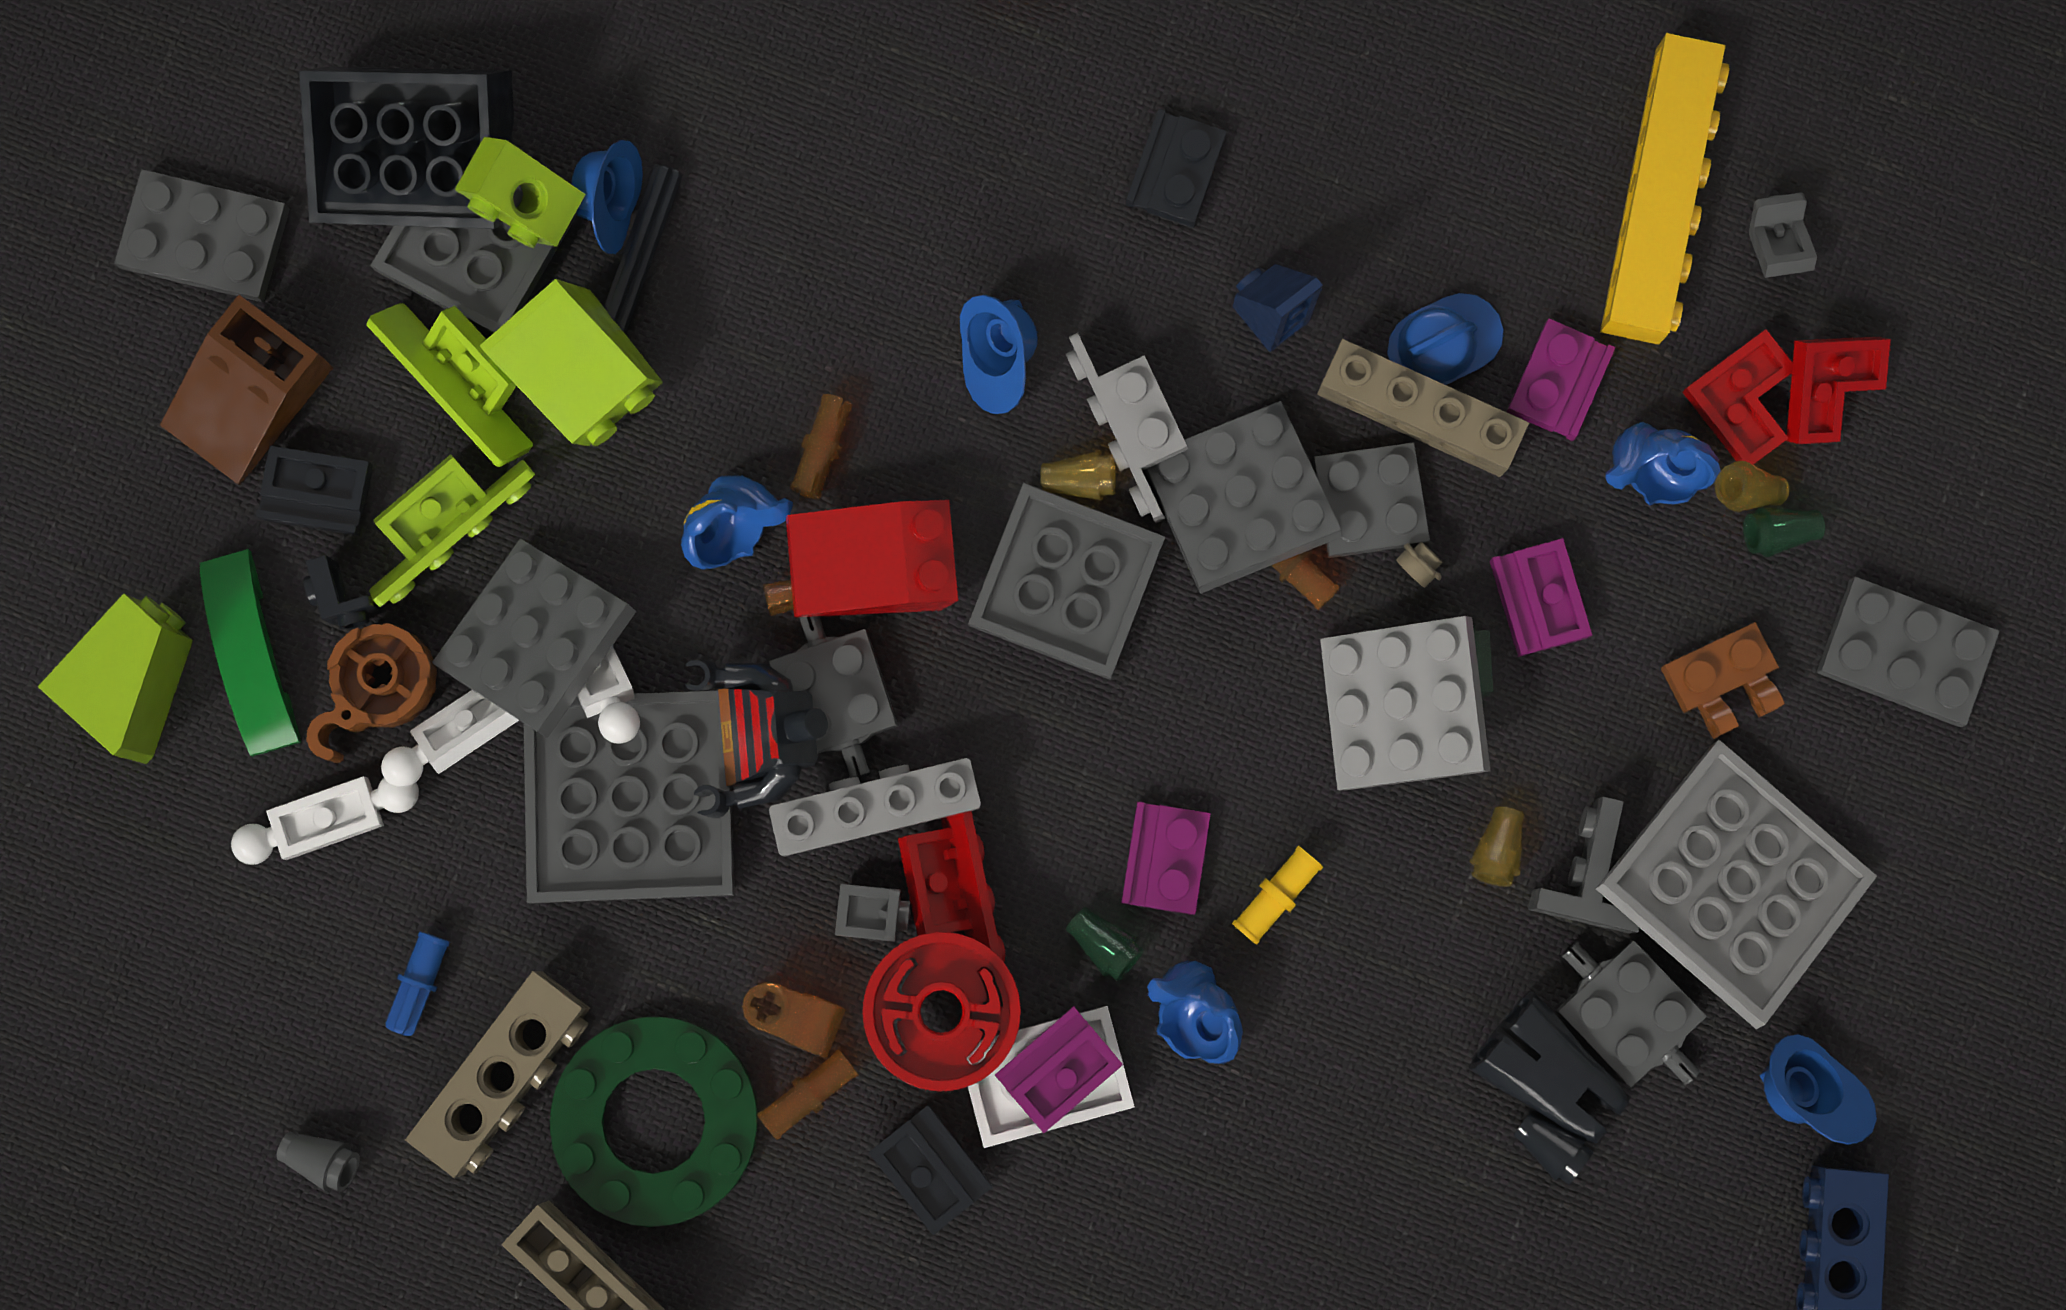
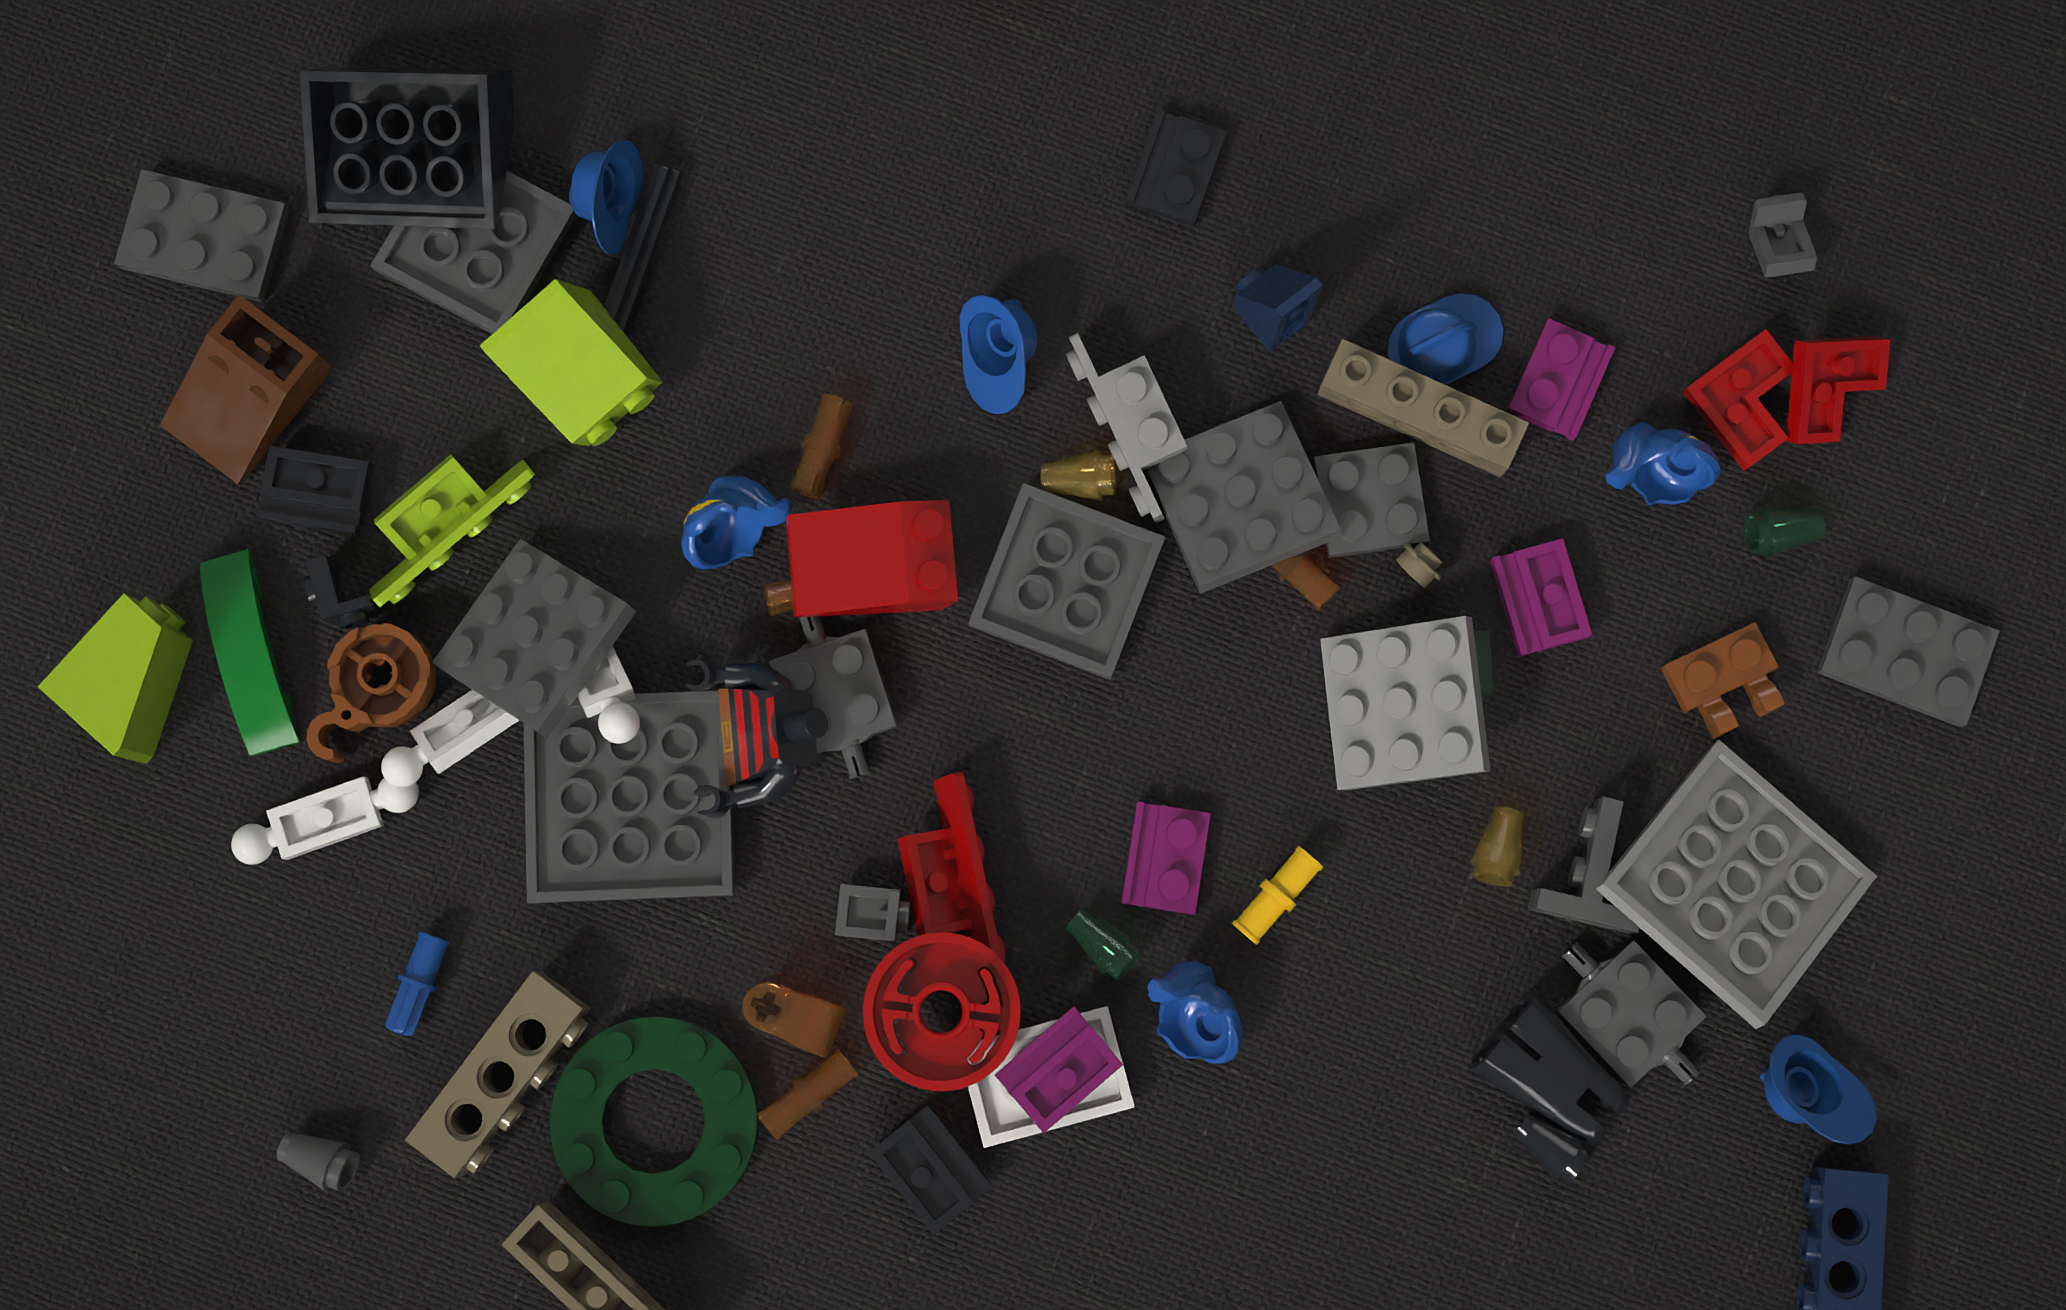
(456, 375): lime bracket -> none
(546, 200): lime brick -> none
(875, 806): light grey bracket -> none
(1664, 189): yellow brick -> none
(1747, 487): clear yellow cone -> none

